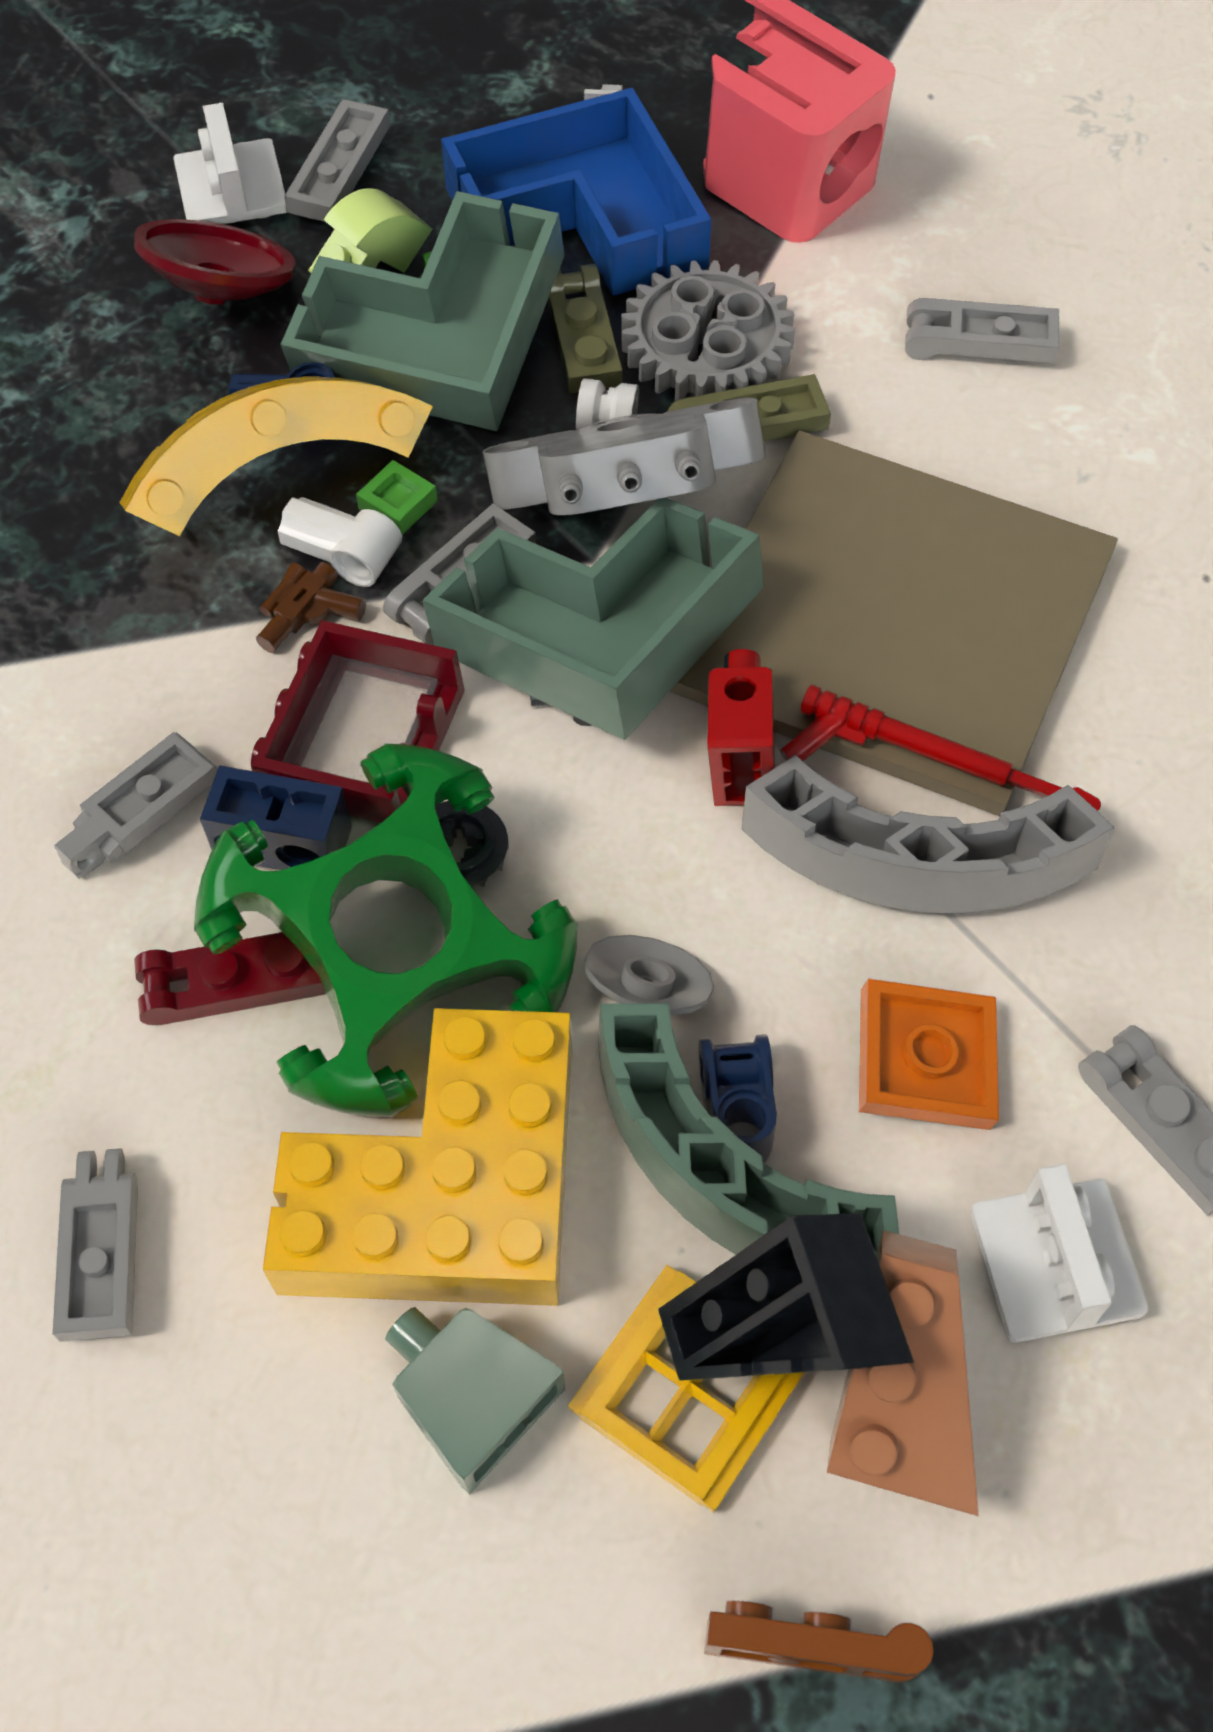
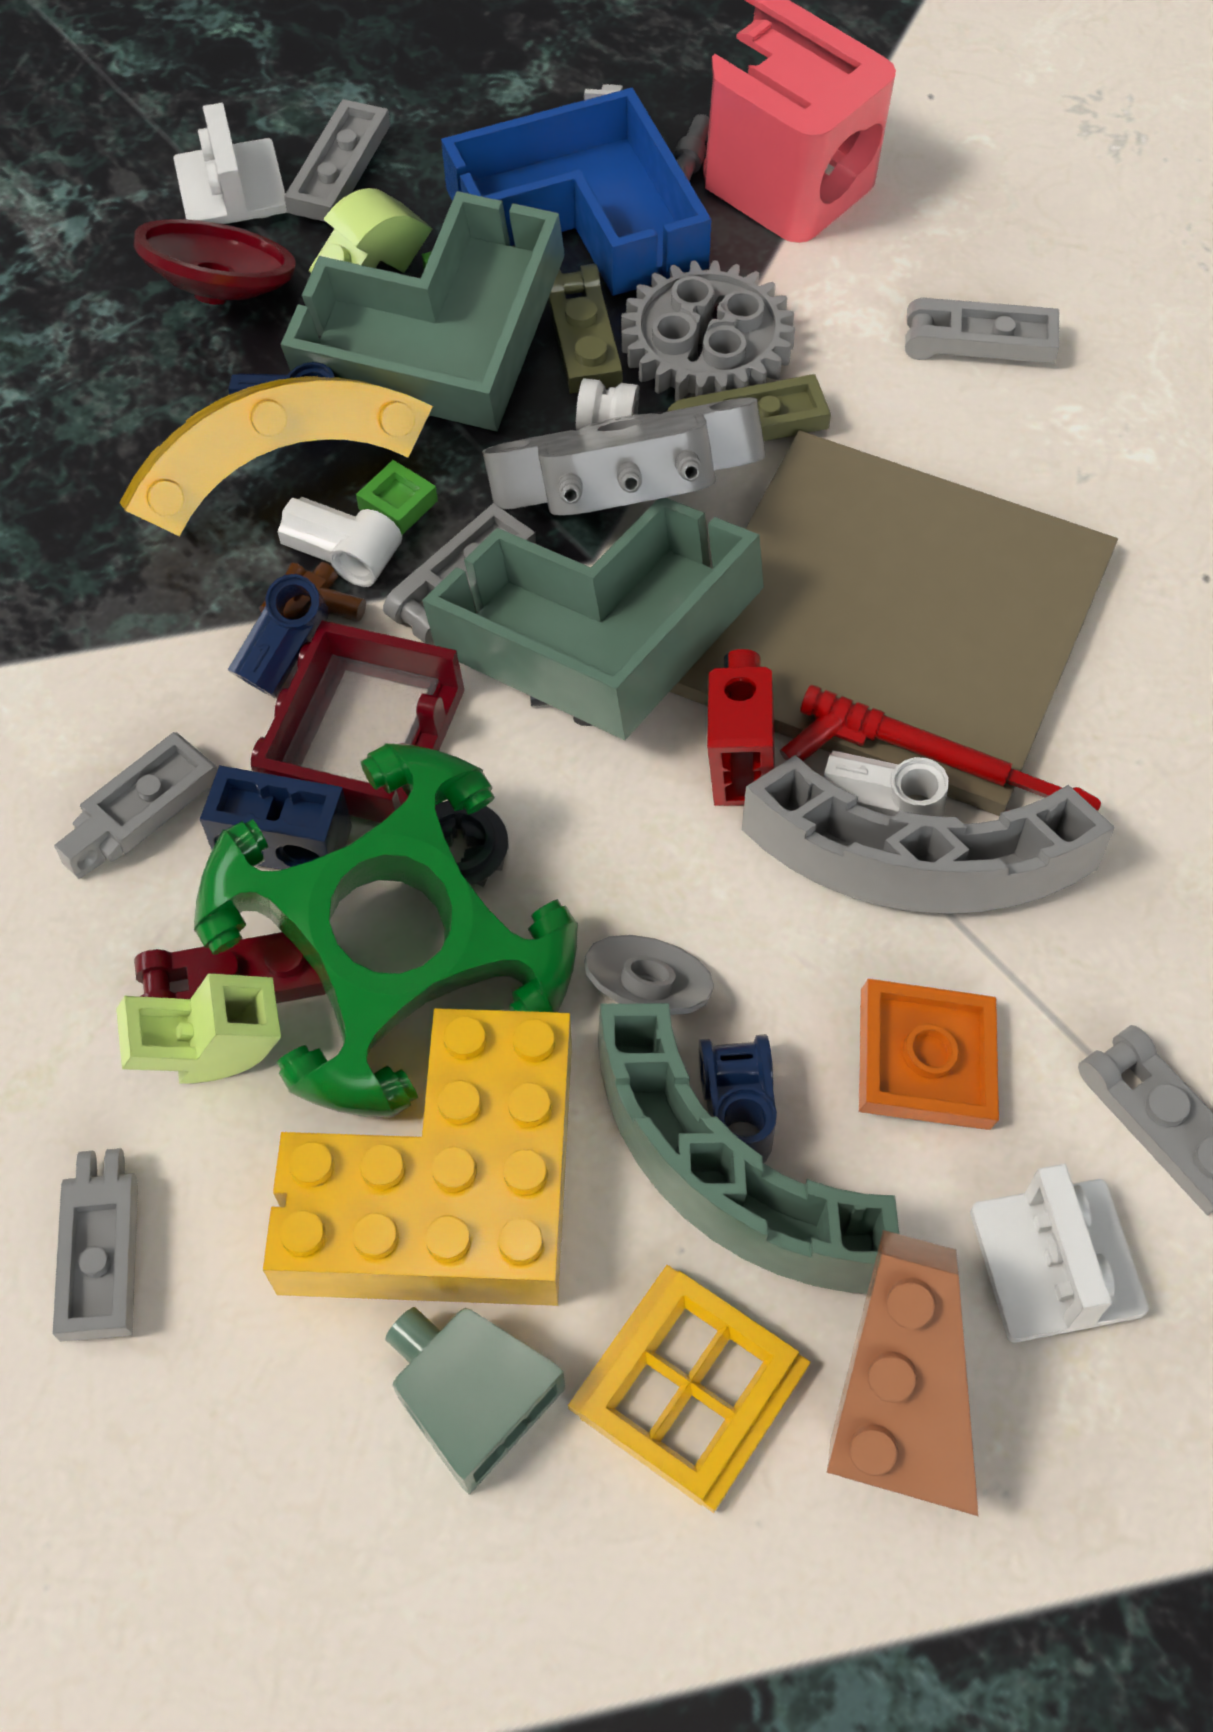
(205, 1038): none -> yellowish green brick
(276, 641): none -> dark blue piece
(691, 148): none -> flat silver bar
(789, 1305): black wedge -> none
(817, 1644): dark orange plate -> none
(886, 785): none -> white piece

